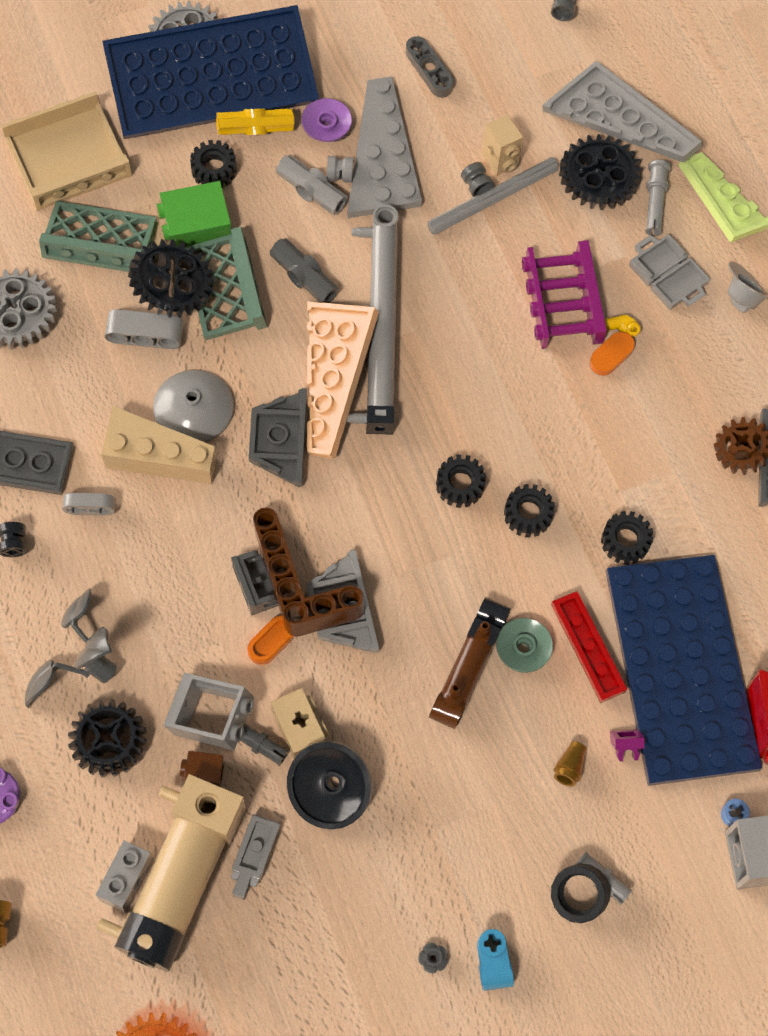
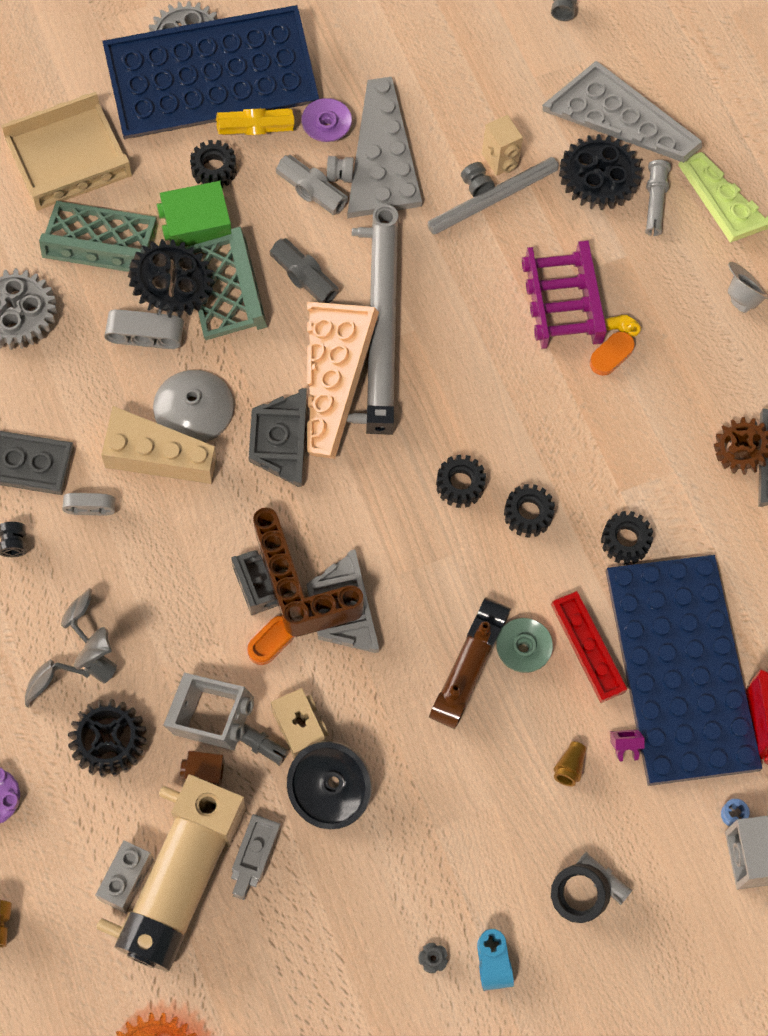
(429, 56): dark grey beam -> none
(669, 271): light grey piece -> none

